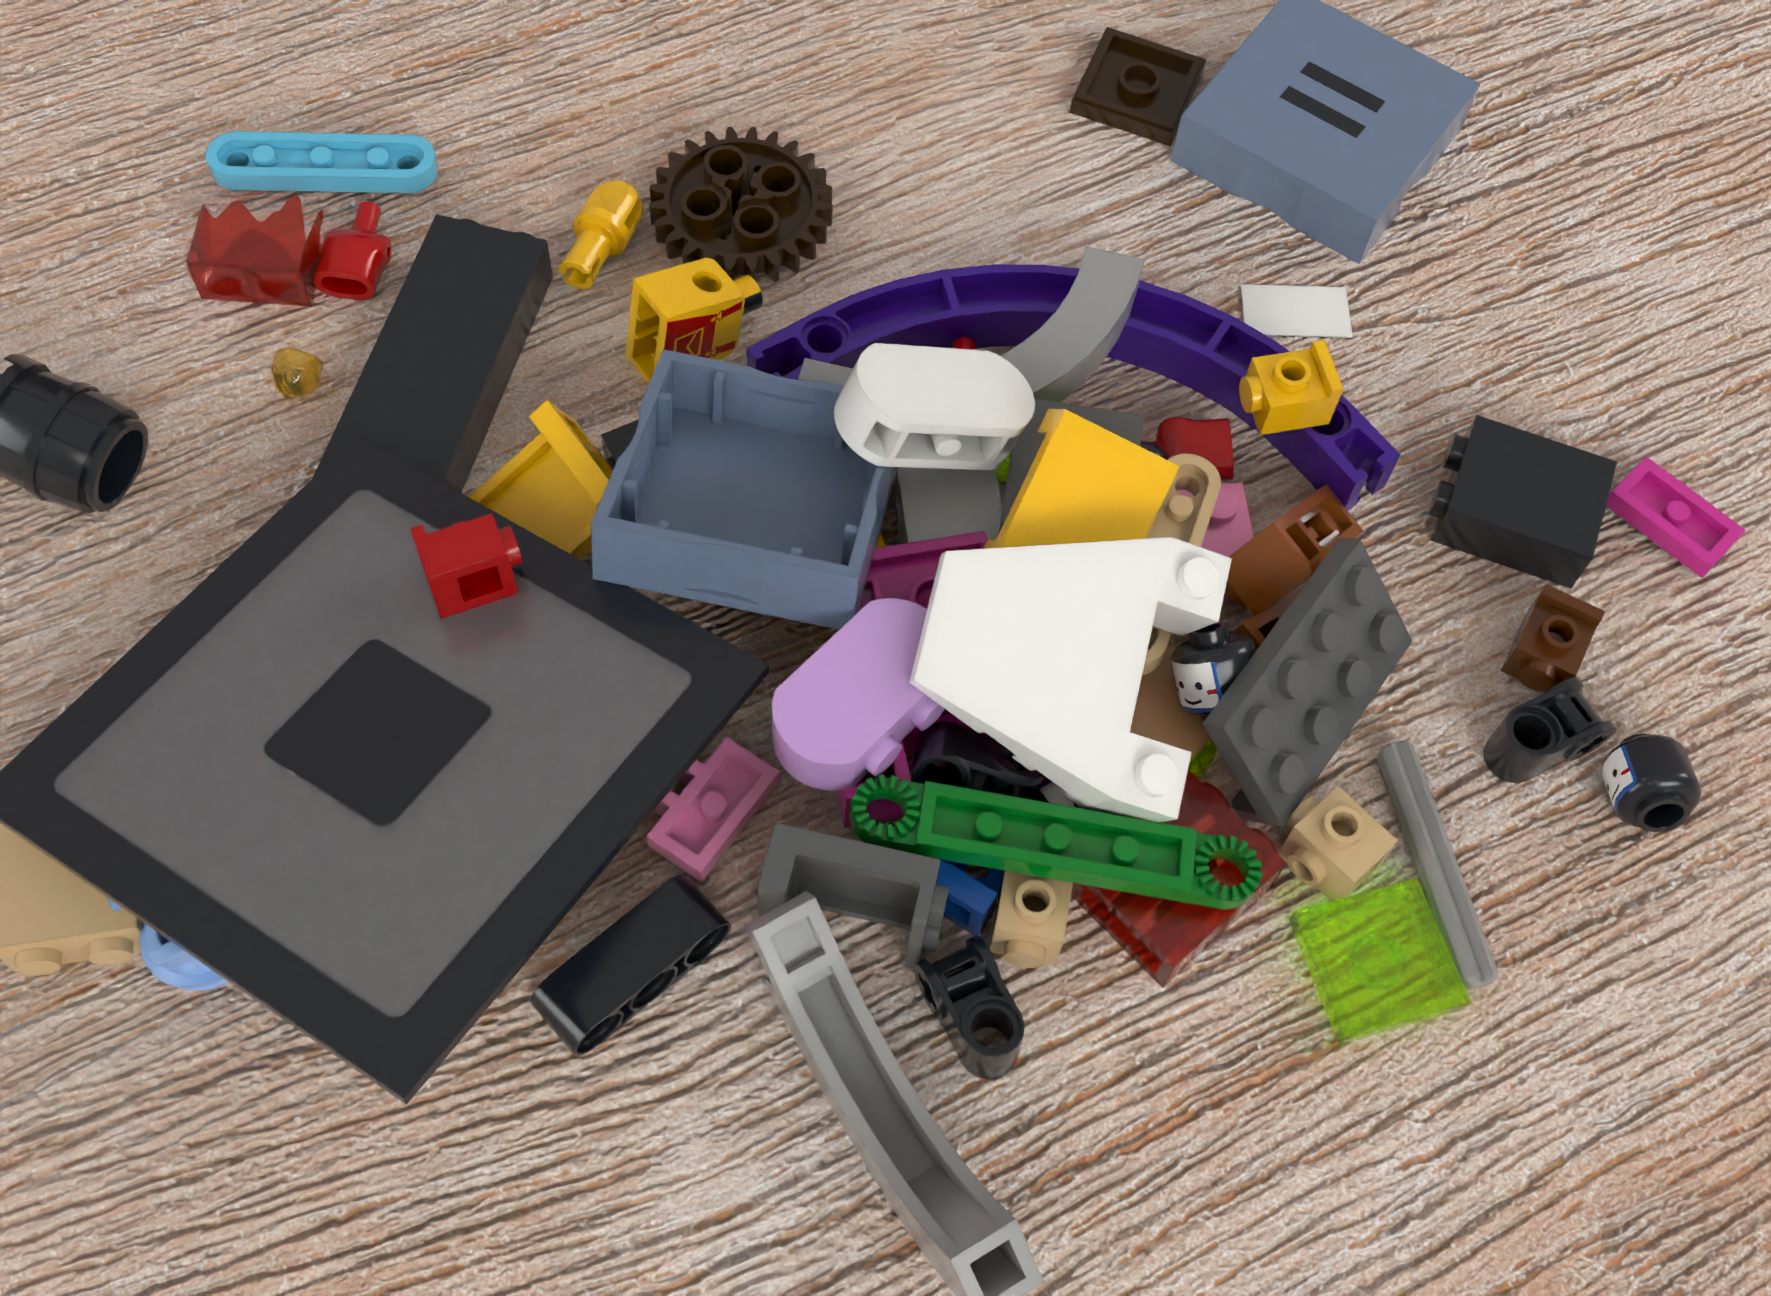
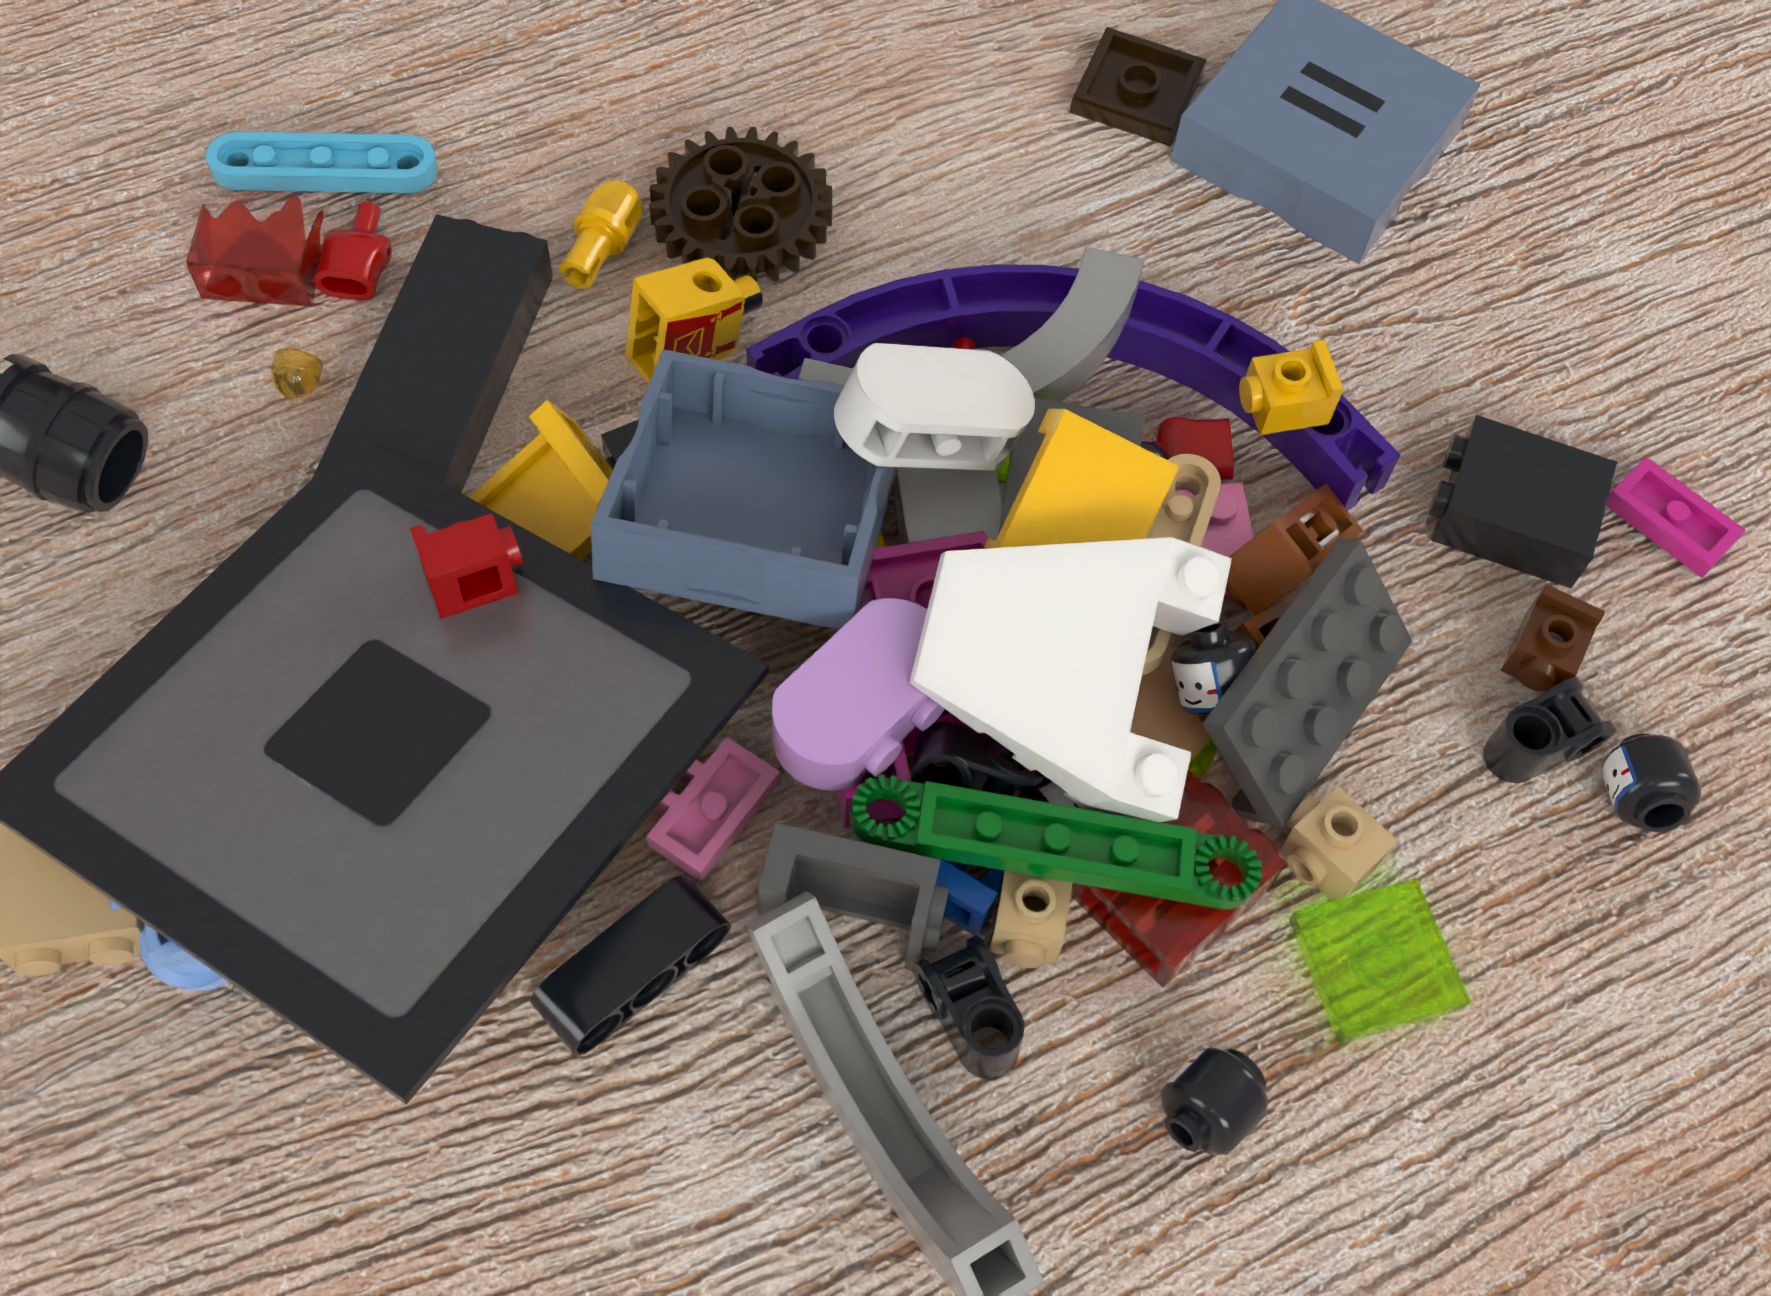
(1214, 1101): none -> black head
(1297, 310): white sticker -> none
(1437, 864): light grey axle -> none

